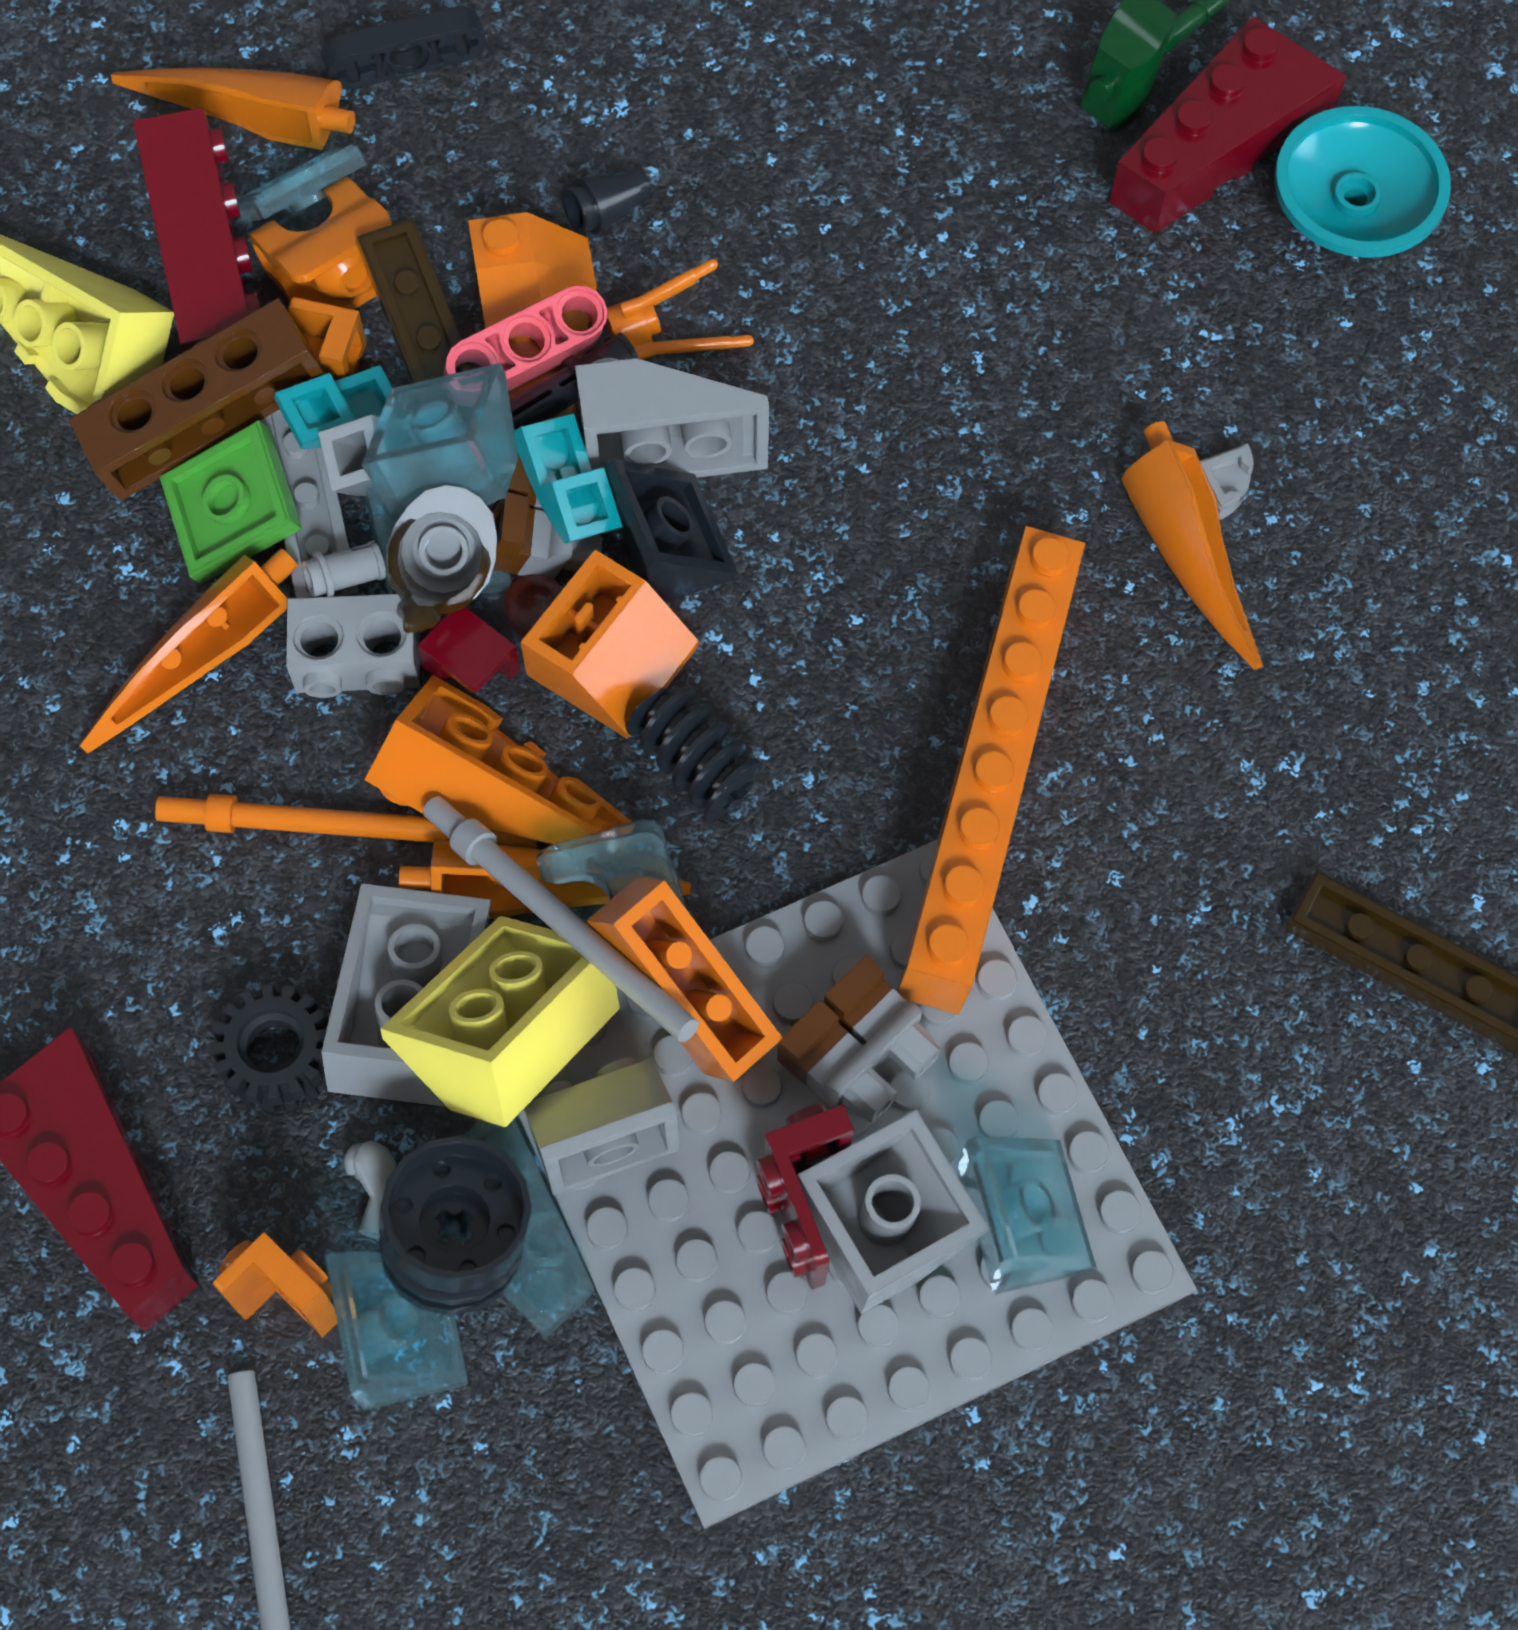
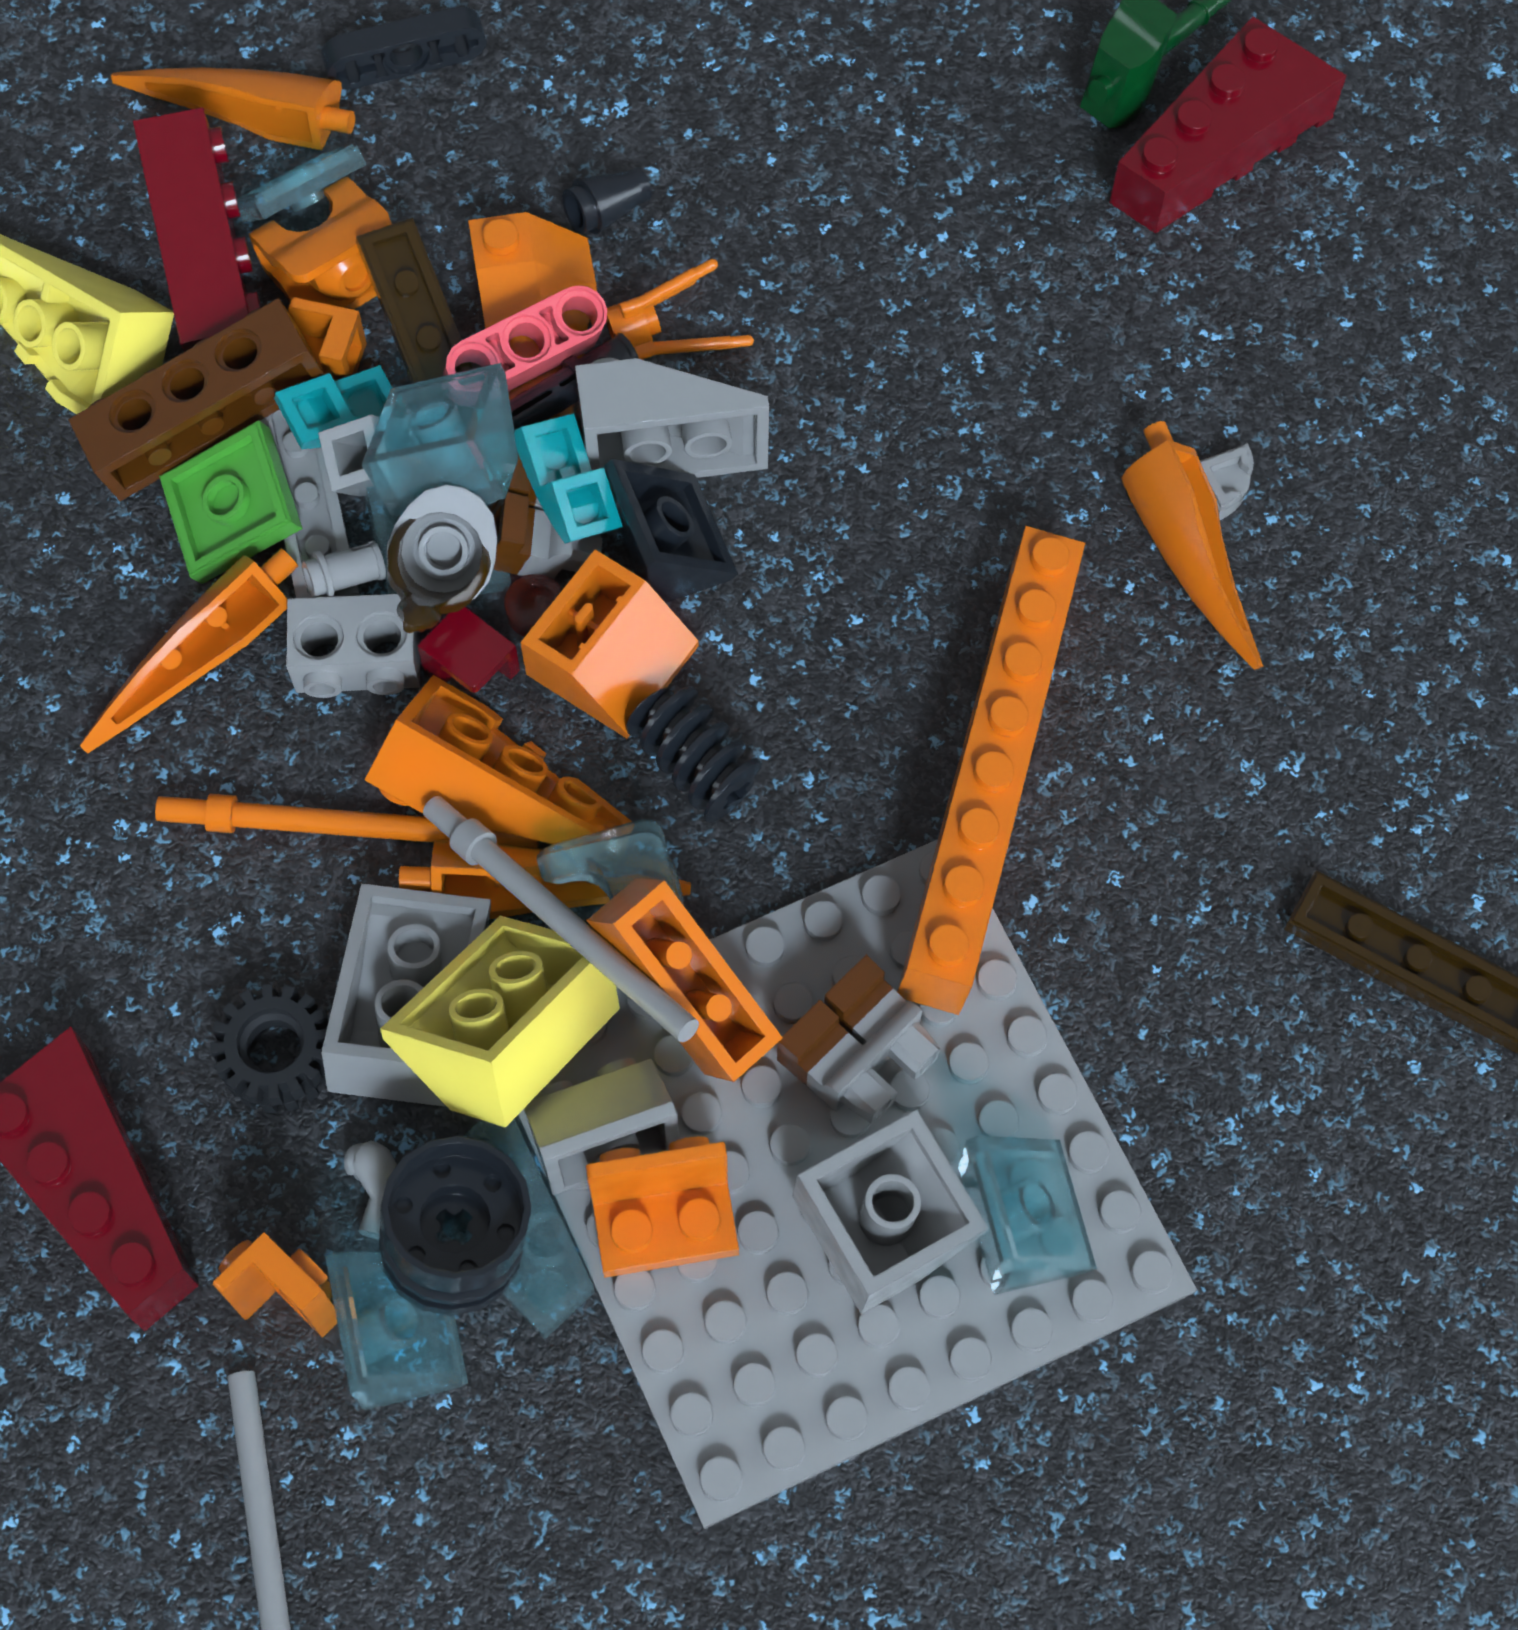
(662, 1206): none -> orange bracket
(806, 1140): dark red bracket -> none
(1364, 160): teal dish -> none

